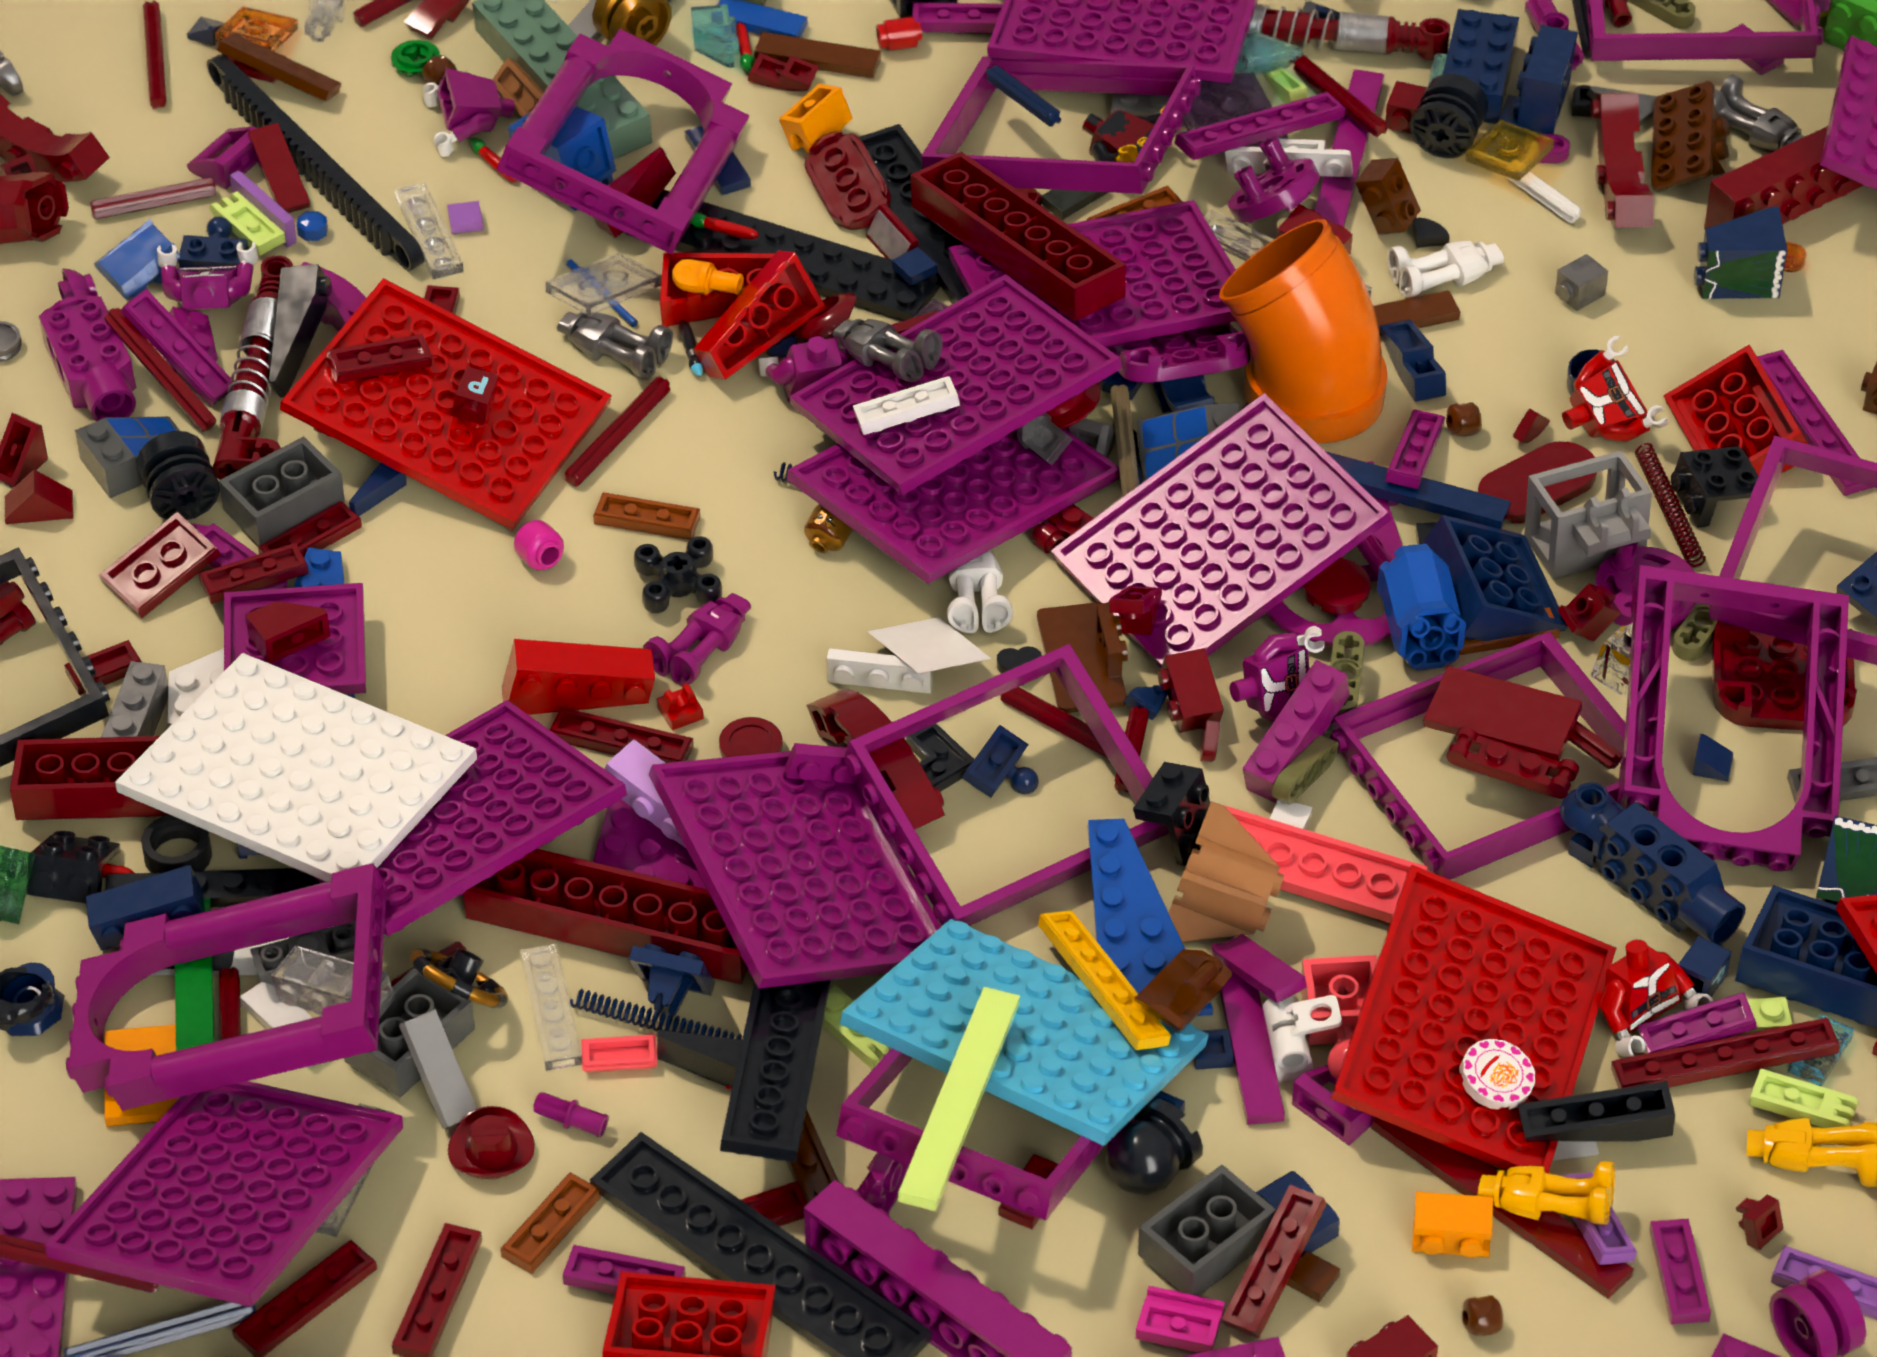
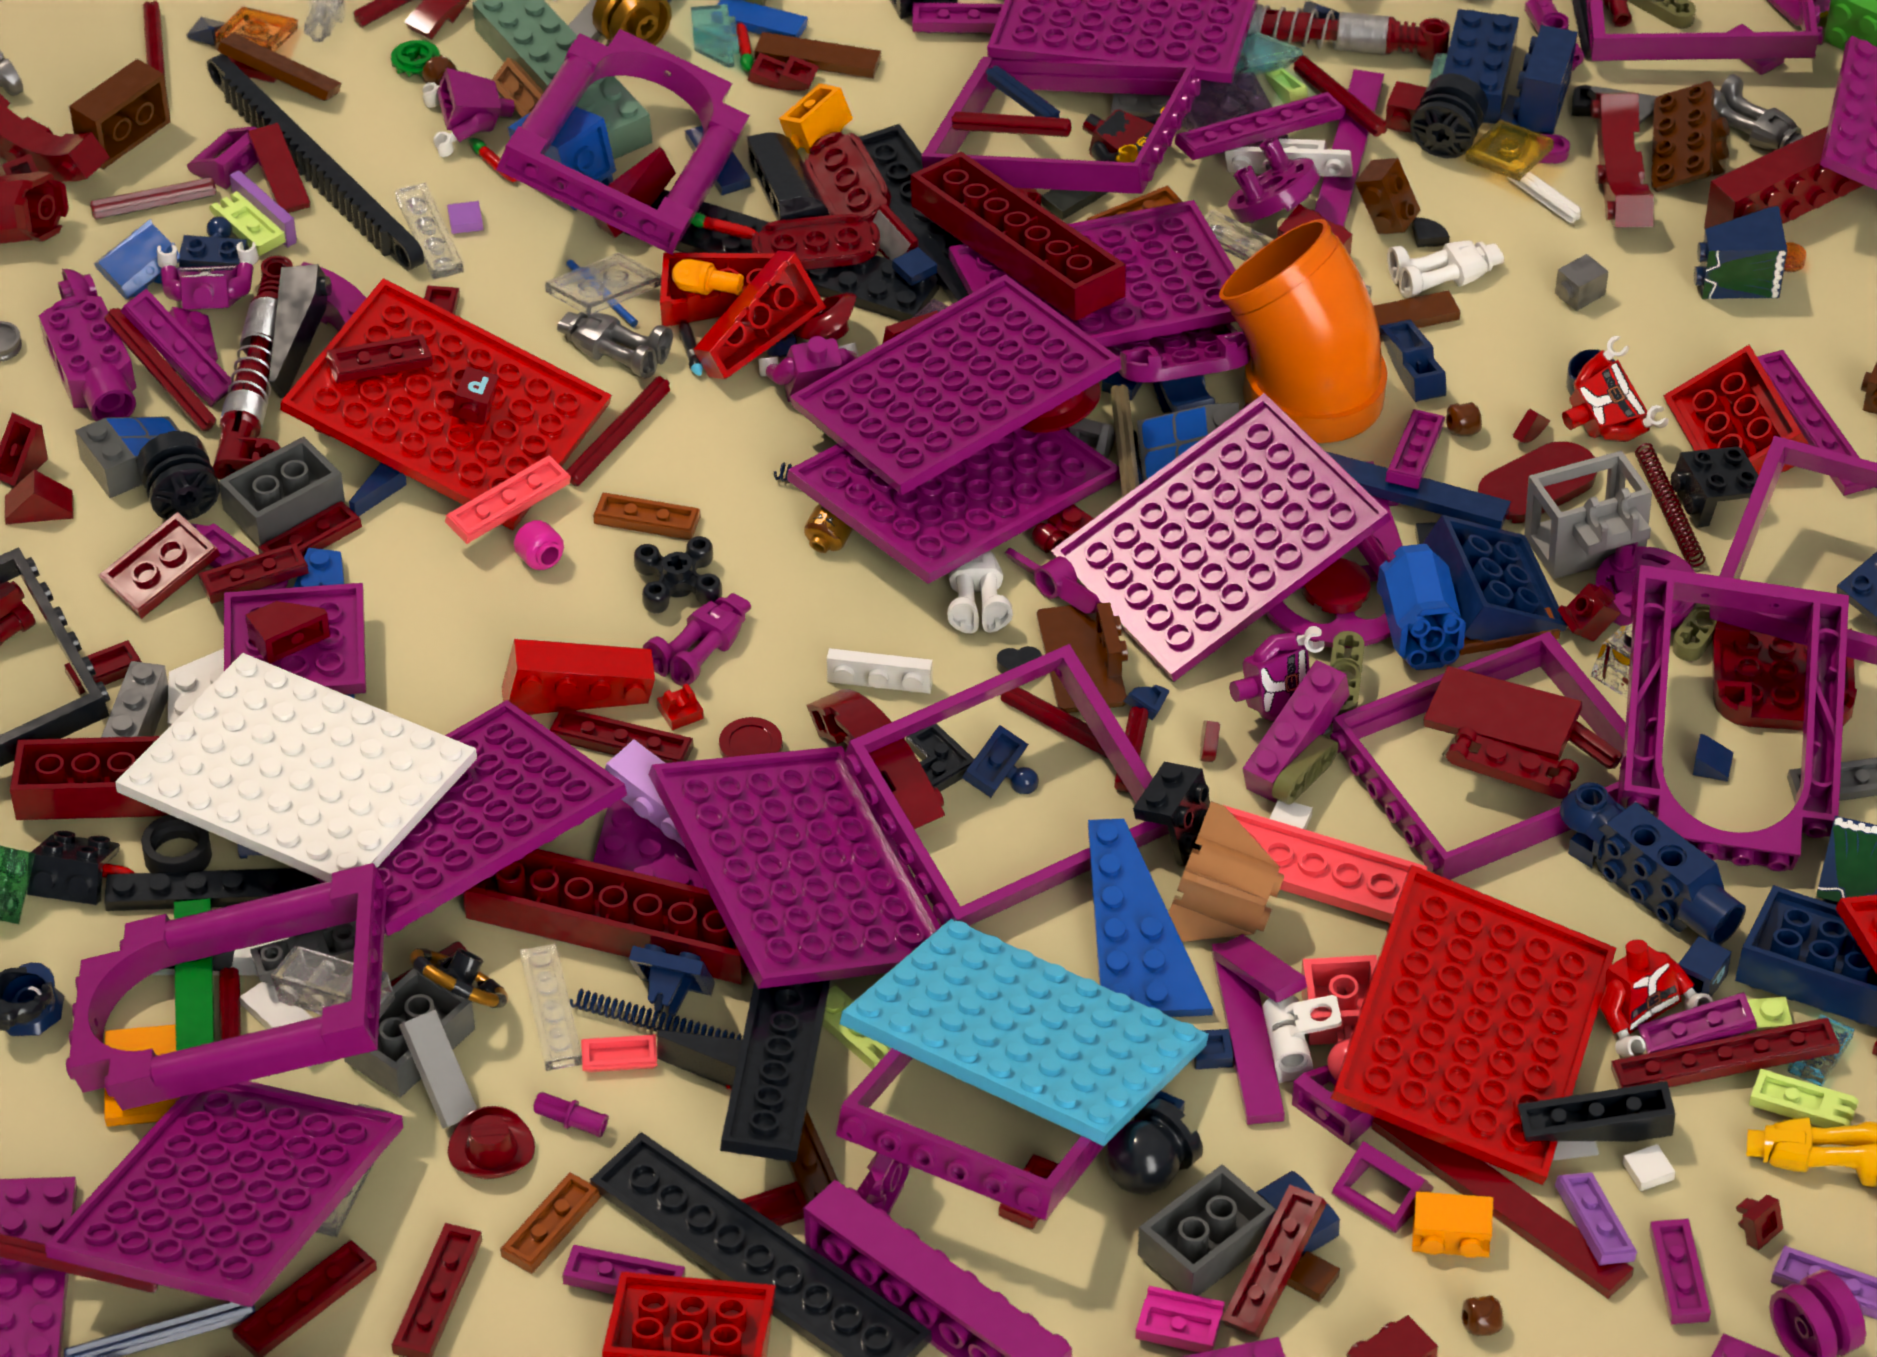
(123, 109): none -> reddish brown brick
(167, 893): dark blue brick -> none
(312, 226): blue tile -> none
(507, 499): none -> coral tile
(784, 177): none -> black brick
(818, 763): magenta plate -> none
(821, 240): none -> dark red tile
(873, 340): flat silver piece -> none
(898, 33): red brick -> none
(906, 405): white plate -> none
(929, 645): white sticker -> none
(958, 1099): yellowish green tile -> none
(1011, 124): none -> dark red axle
(1043, 438): flat silver tile -> none
(1059, 580): none -> magenta piece
(1103, 980): yellow tile -> none
(1136, 608): dark red slope -> none
(1184, 988): reddish brown piece -> none
(1190, 689): dark red brick -> none
(1361, 1161): none -> magenta tile
(1497, 1074): white tile -> none
(1531, 1190): yellow piece -> none
(1648, 1167): none -> white tile

